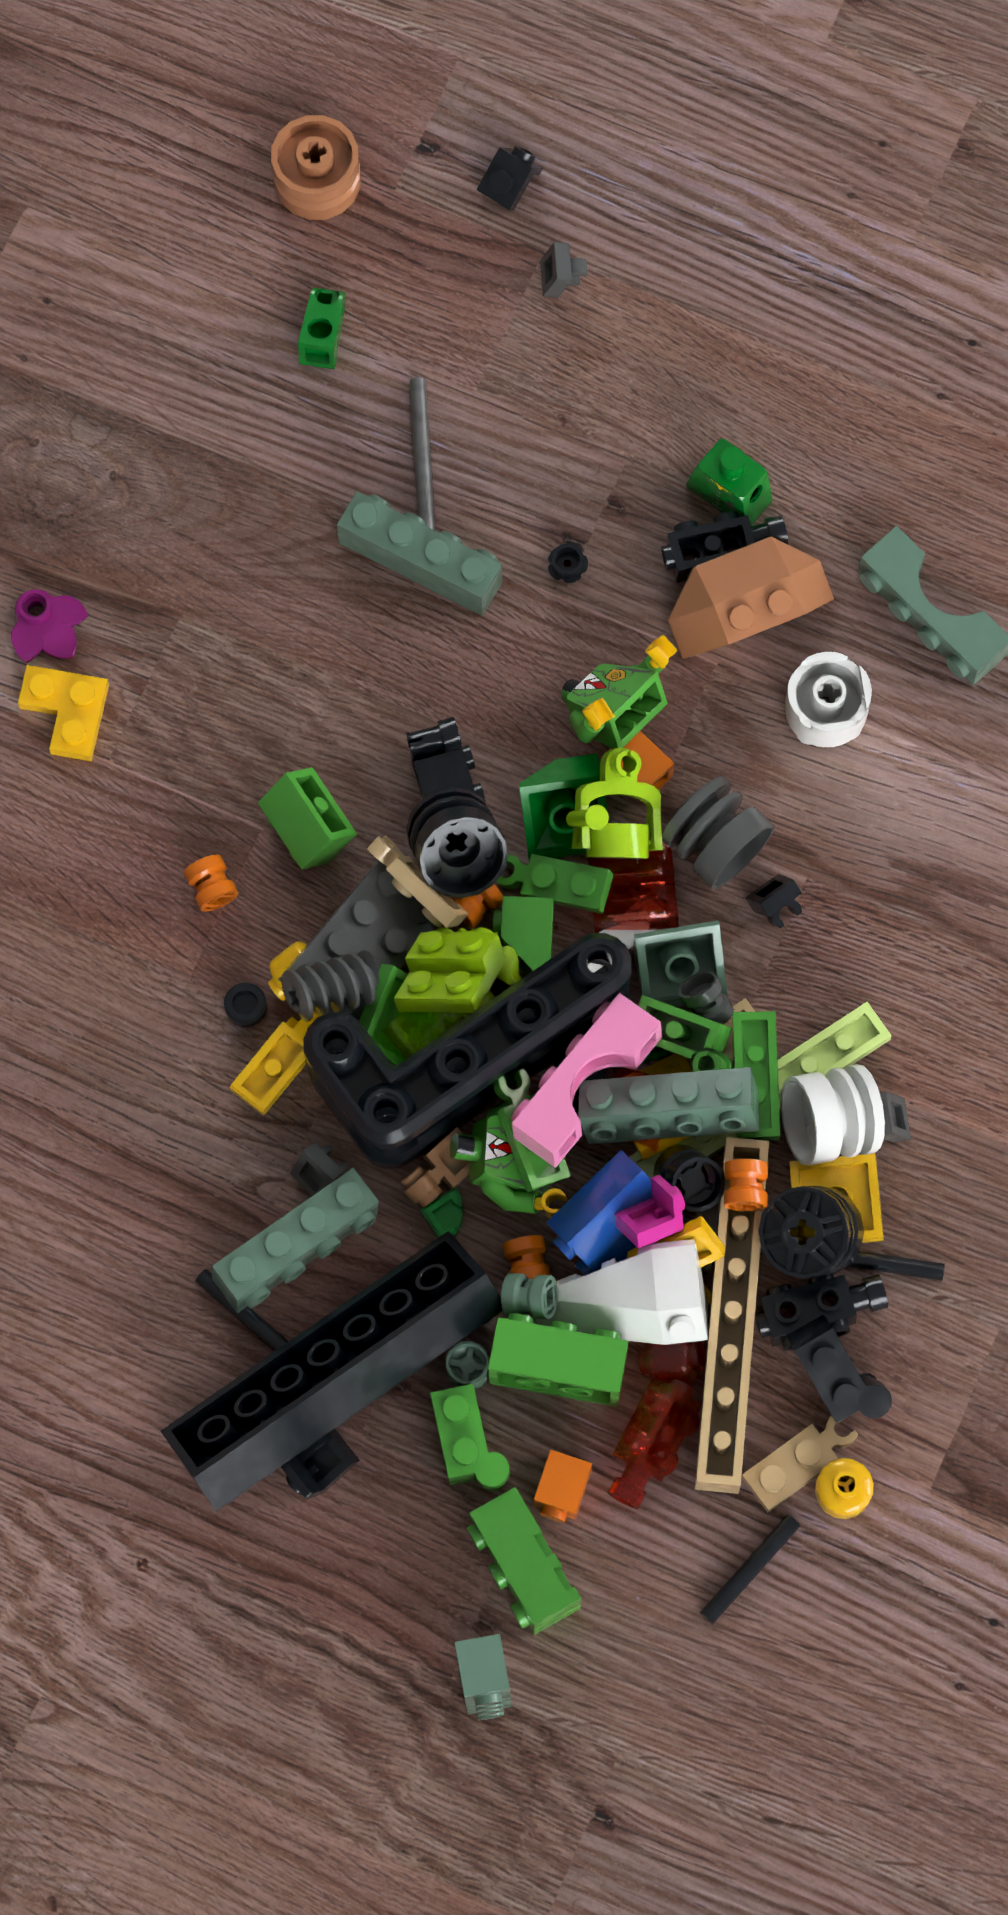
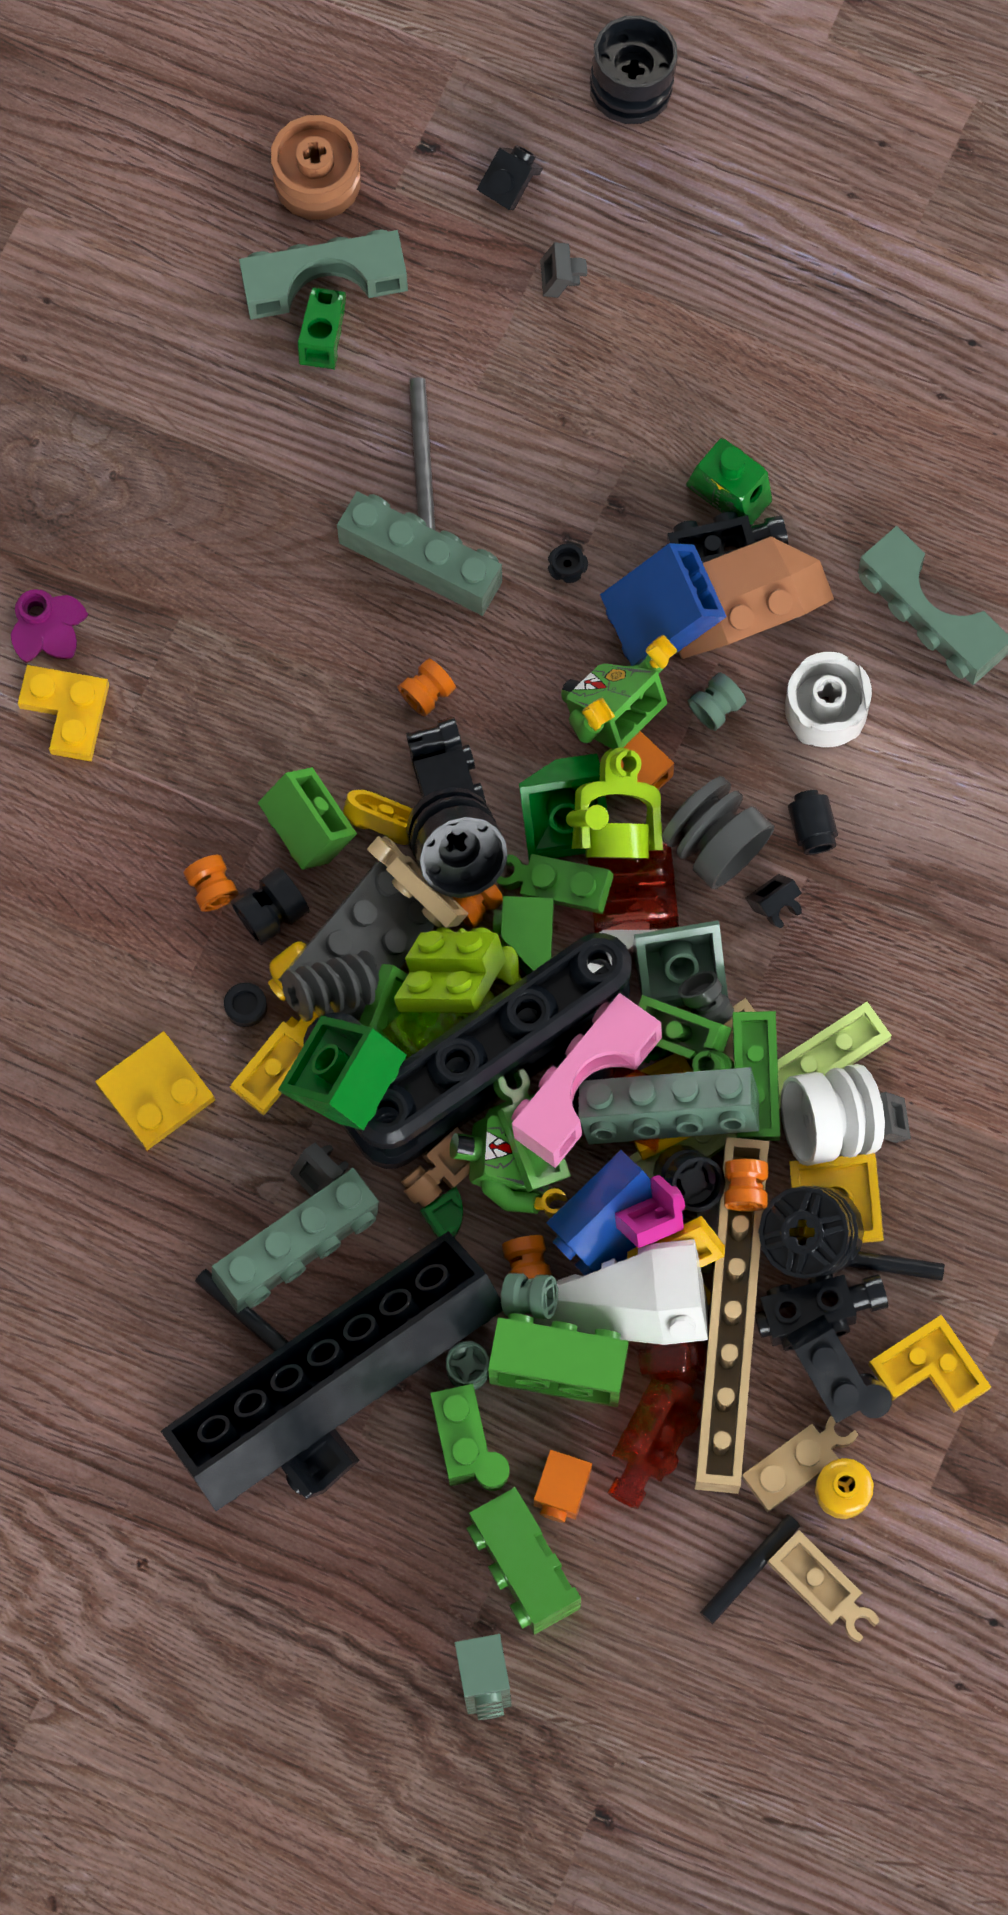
(155, 1090): none -> yellow plate
(270, 905): none -> black wheel
(343, 1071): none -> green slope
(369, 261): none -> sand green arch
(378, 813): none -> yellow plate
(423, 690): none -> orange wheel
(633, 69): none -> black wheel
(663, 597): none -> blue brick
(717, 701): none -> sand green wheel
(813, 822): none -> black brick
(820, 1584): none -> tan plate
(935, 1354): none -> yellow plate

